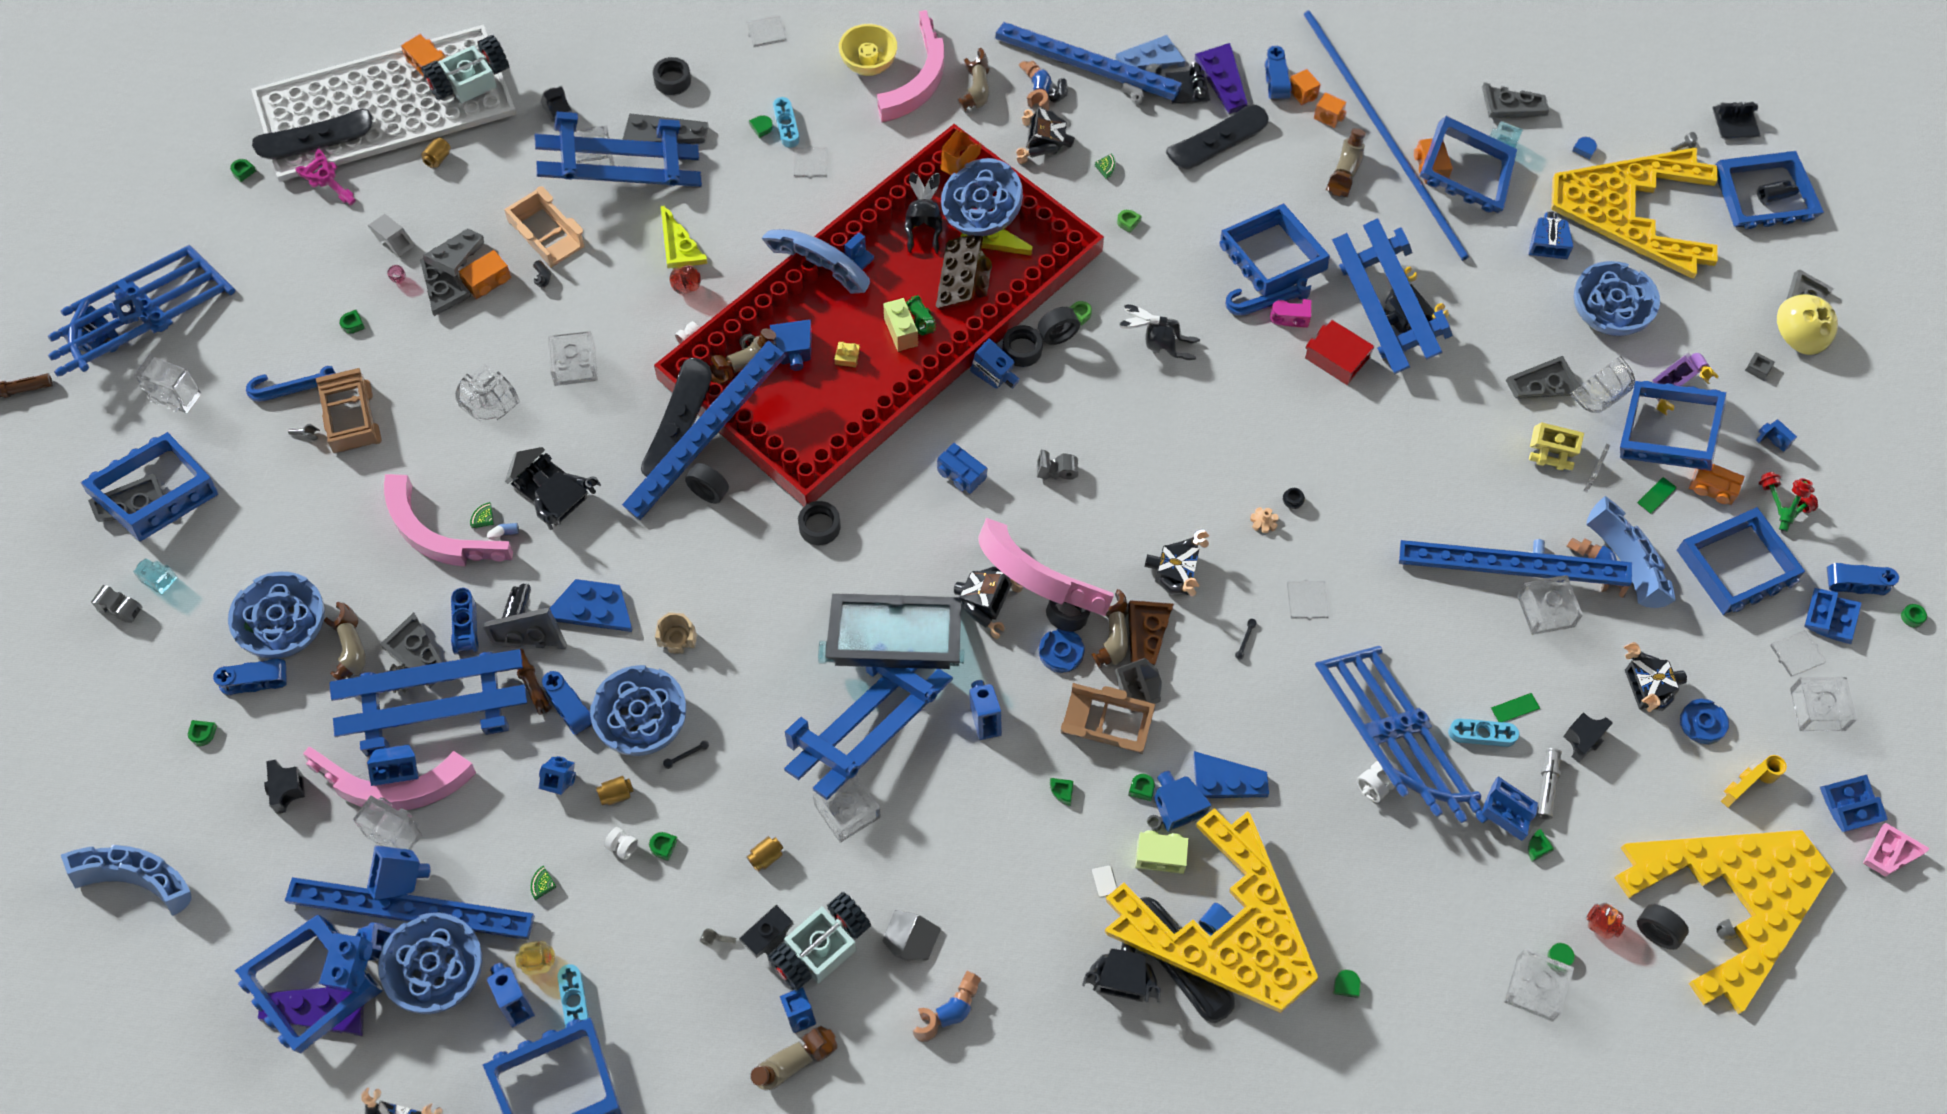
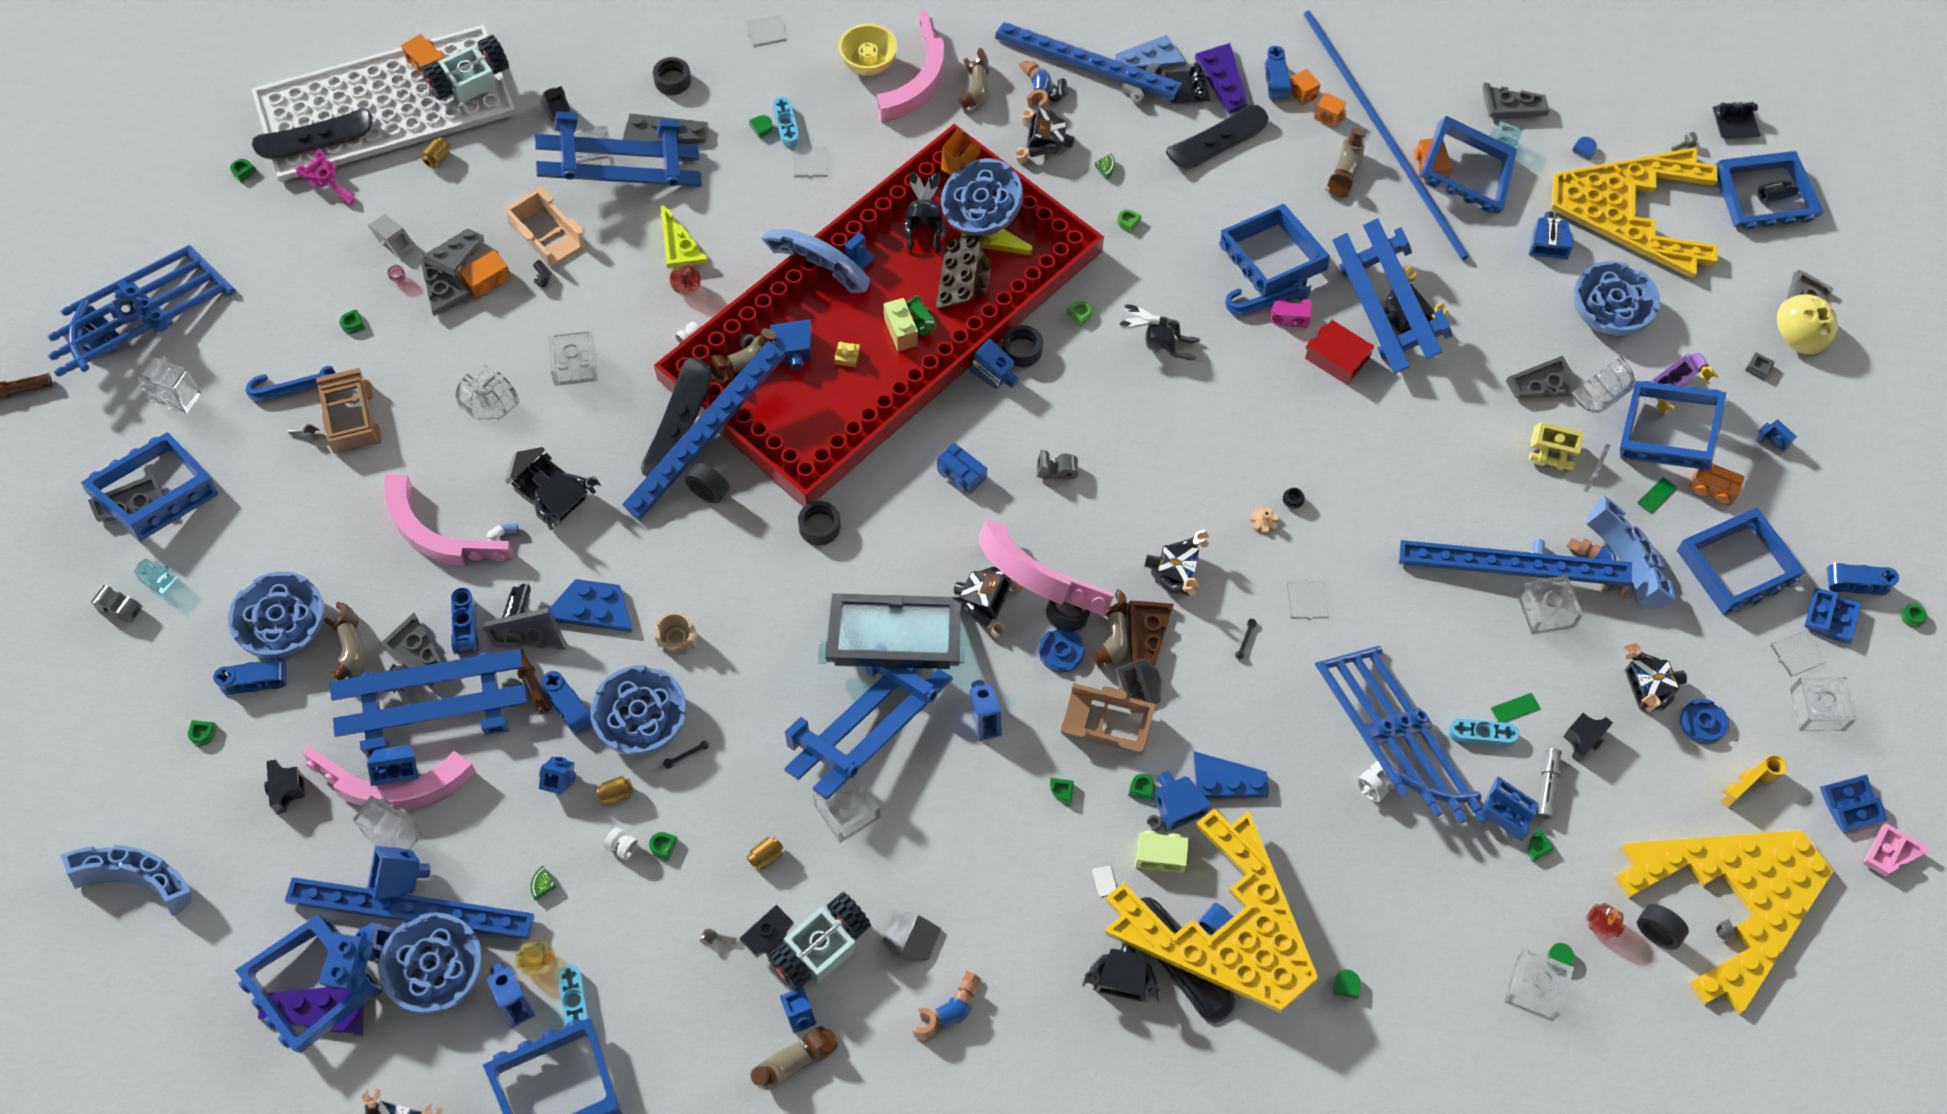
(482, 516): green tile -> none
(1050, 329): black tyre -> none
(1804, 499): plant -> none

